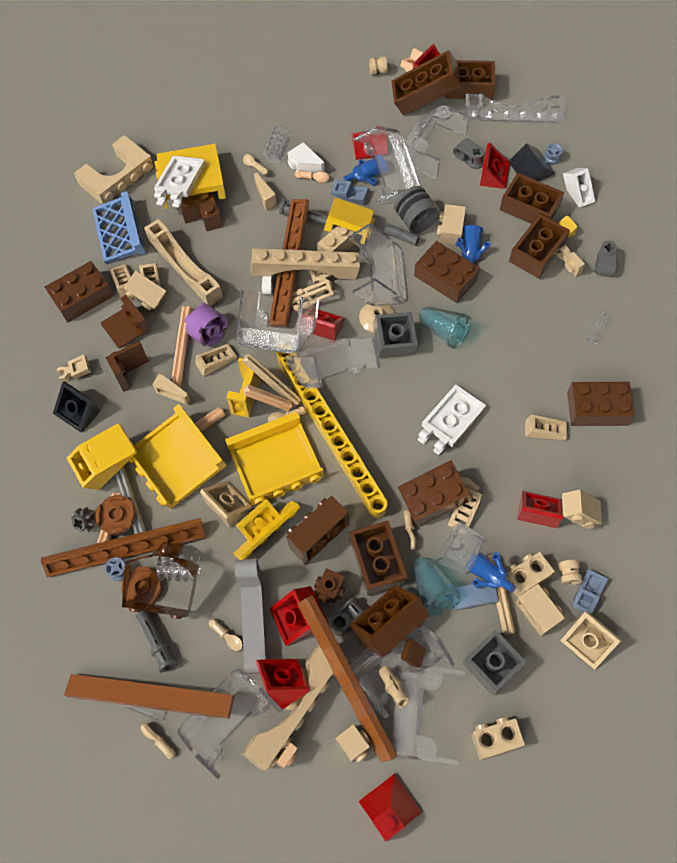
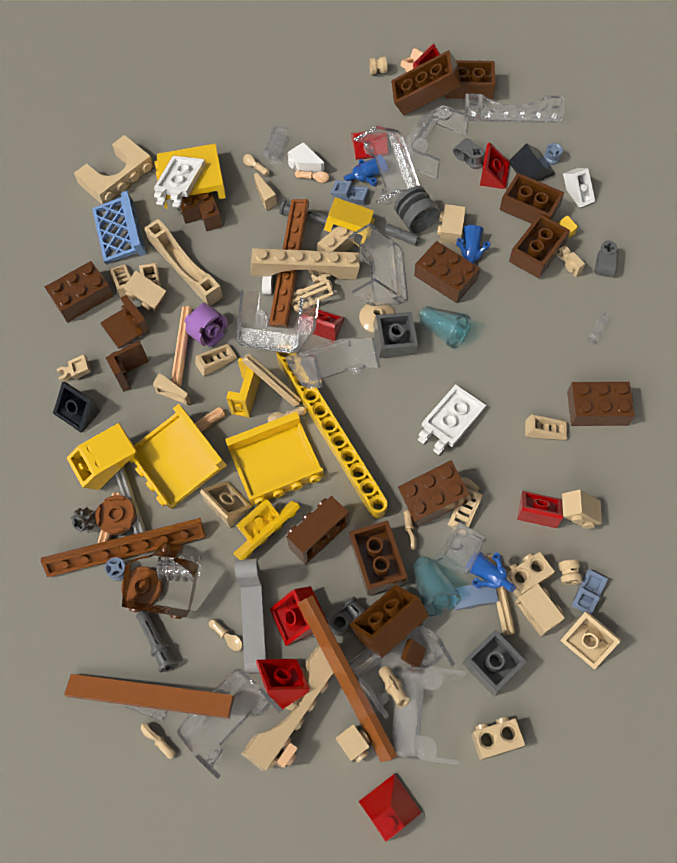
(267, 397): light nougat axle -> none
(332, 580): reddish brown brick -> none

